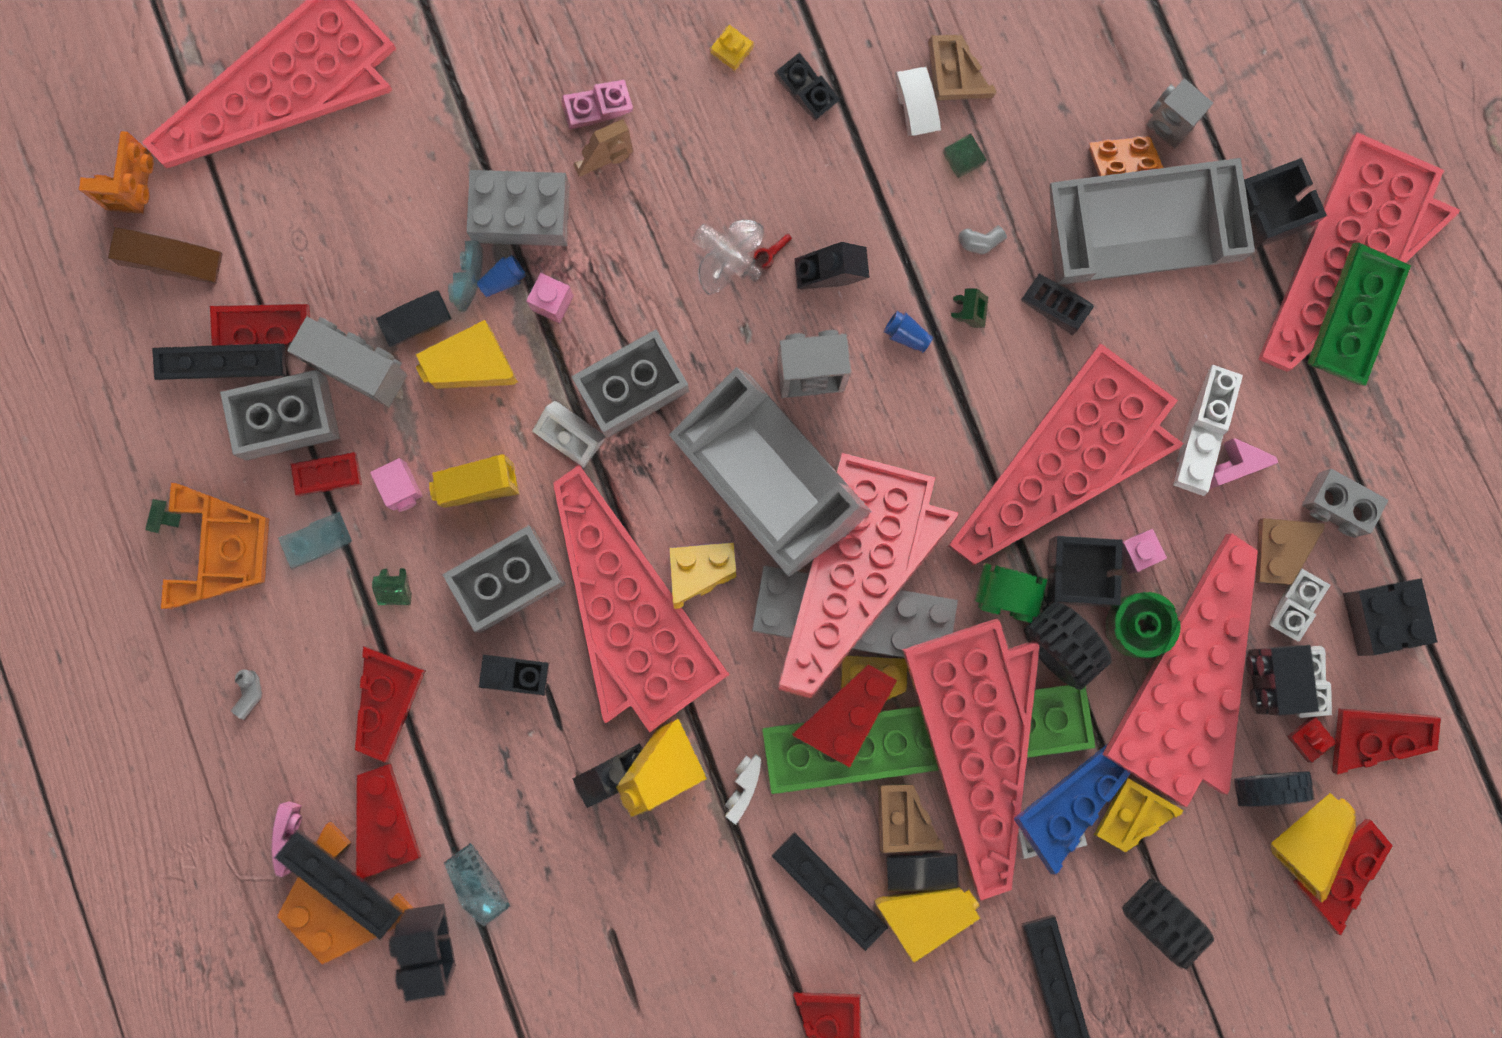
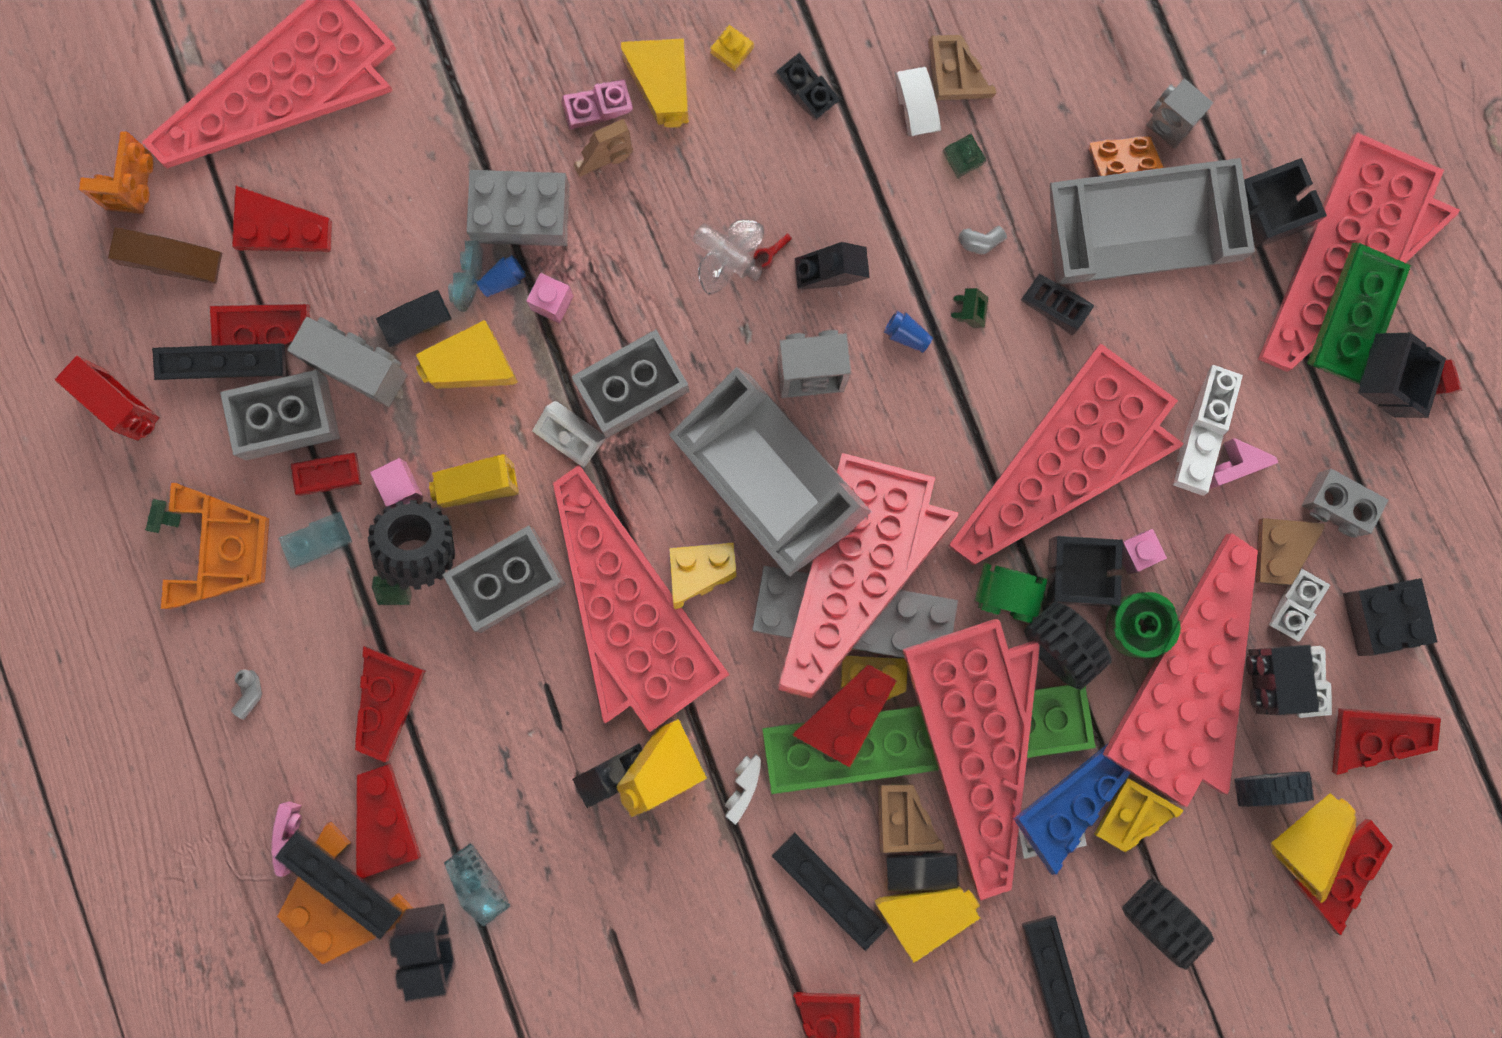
(107, 399): none -> red window
(277, 226): none -> red wing
(405, 524): none -> black tyre
(514, 675): black slope -> none
(660, 77): none -> yellow slope
(1311, 739): red tile -> none
(1402, 375): none -> black piece
(1449, 379): none -> red tile

